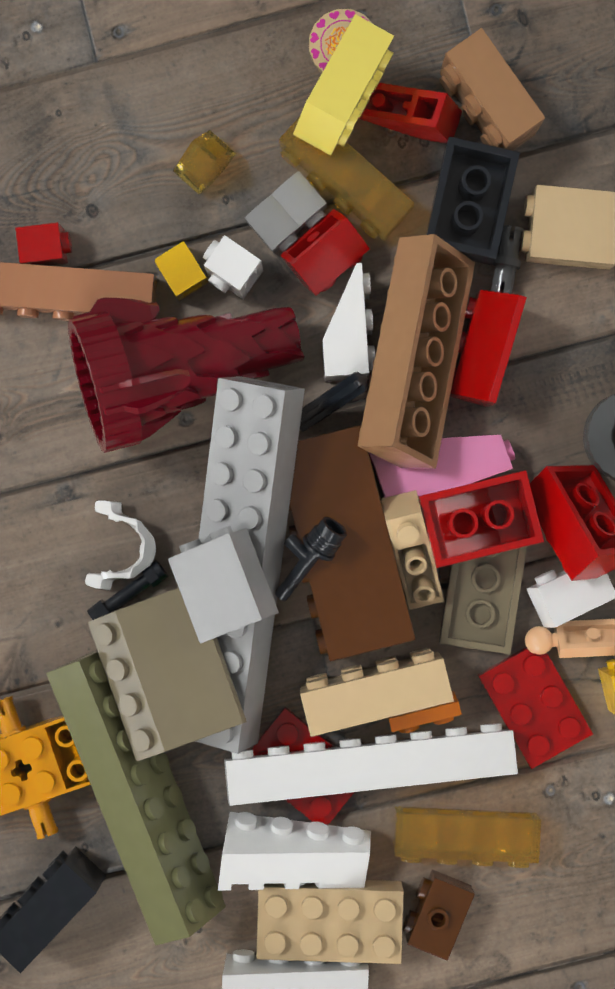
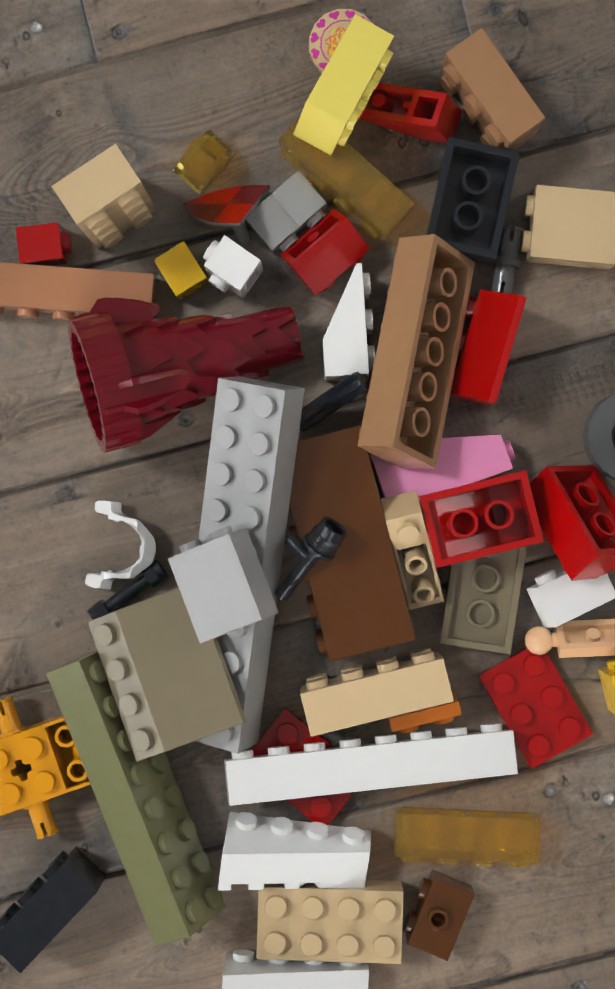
(105, 198): none -> tan brick
(228, 208): none -> shield

